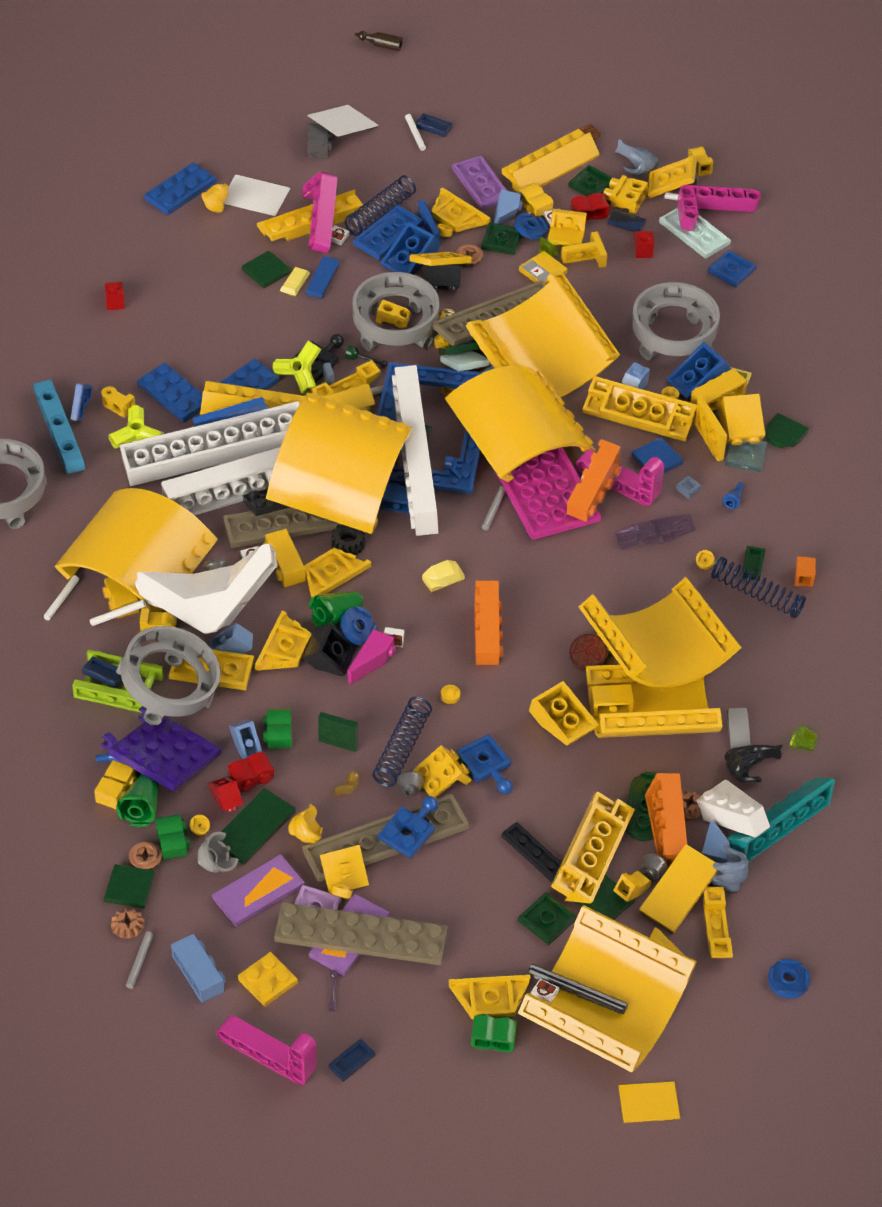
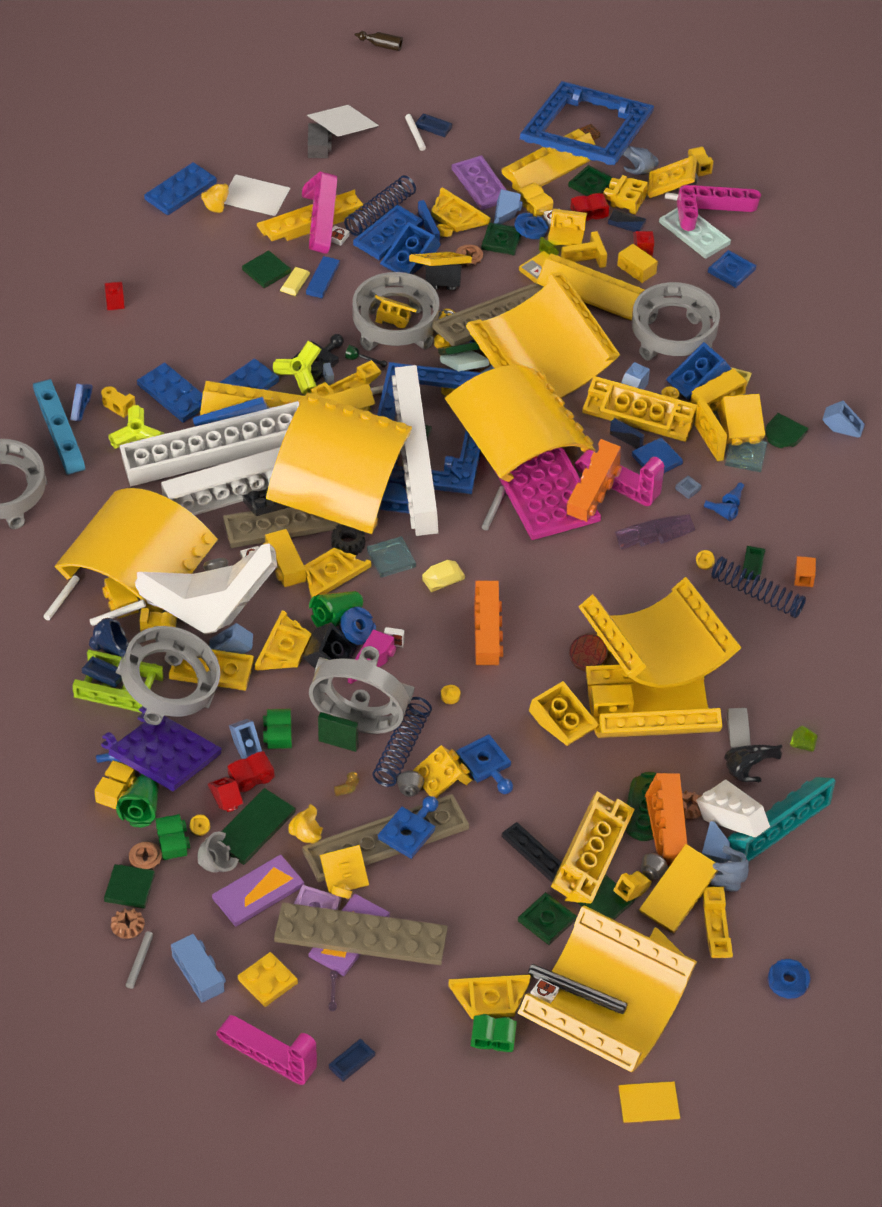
(109, 637): none -> dark blue hair
(369, 718): none -> light grey piece
(391, 556): none -> clear light blue tile
(399, 305): none -> yellow piece
(593, 286): none -> yellow slope
(626, 433): none -> tile
(633, 111): none -> blue plate
(637, 263): none -> yellow brick
(726, 510): none -> blue cone
(843, 420): none -> medium blue slope

